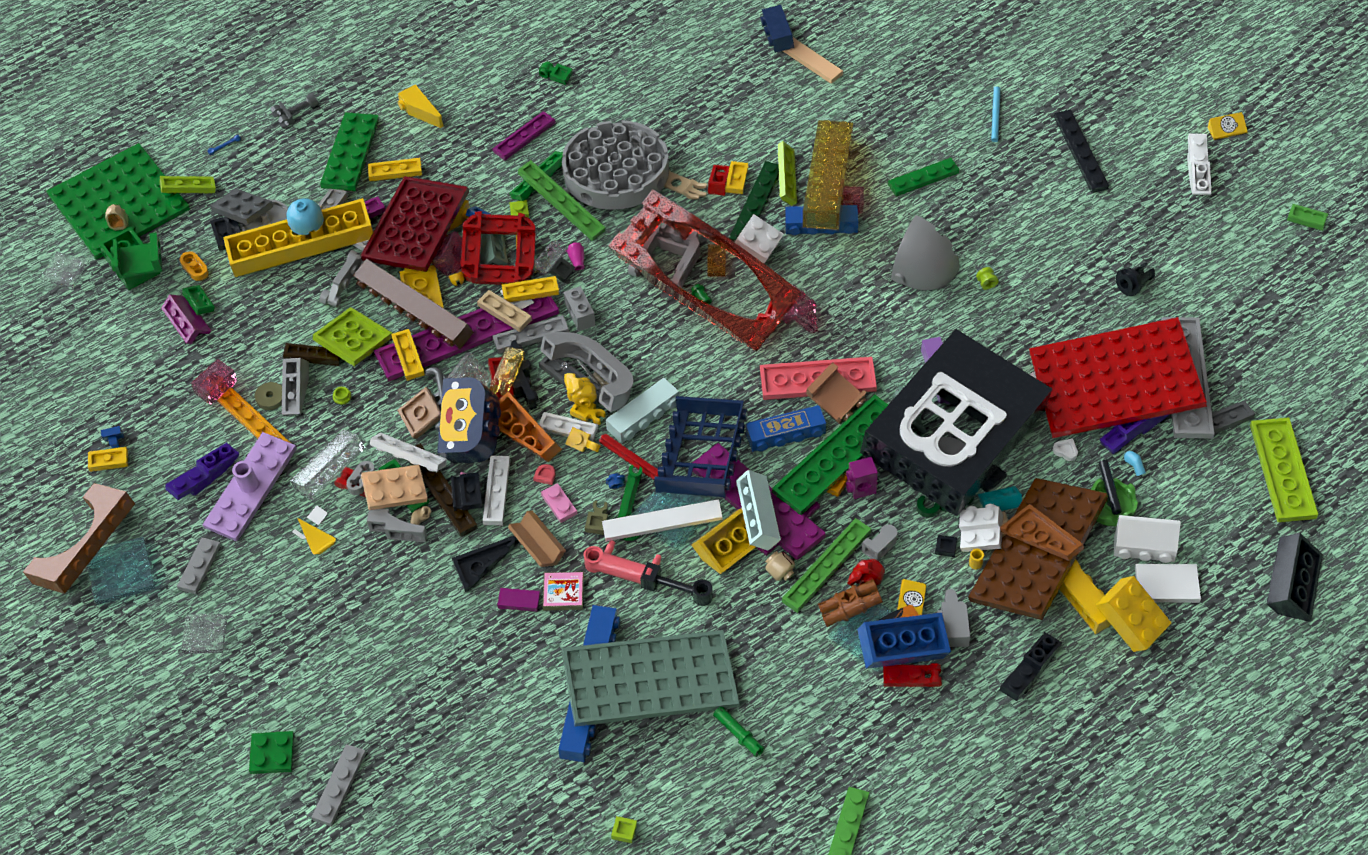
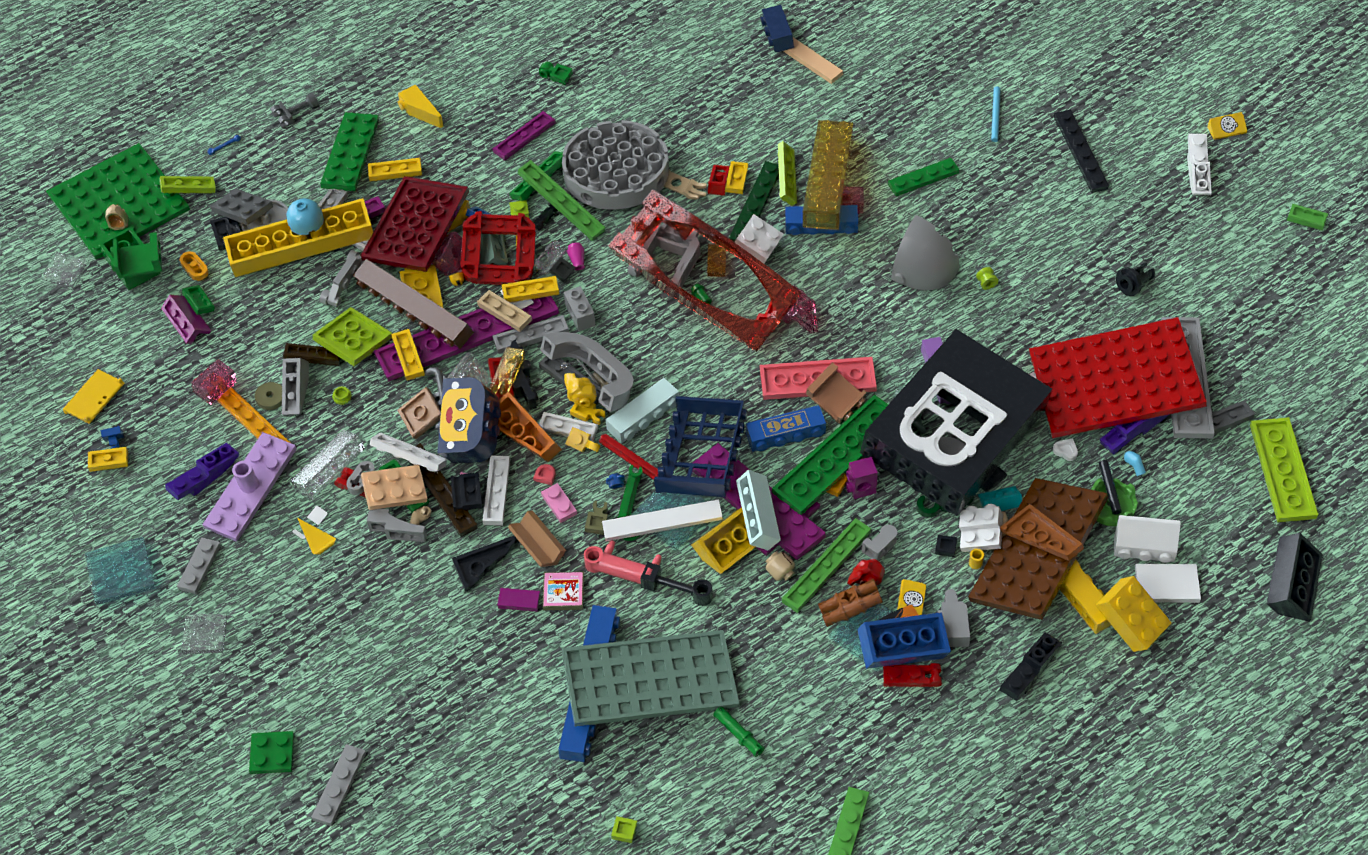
(62, 570): dark orange arch -> none
(90, 398): none -> yellow door
(545, 216): none -> black axle

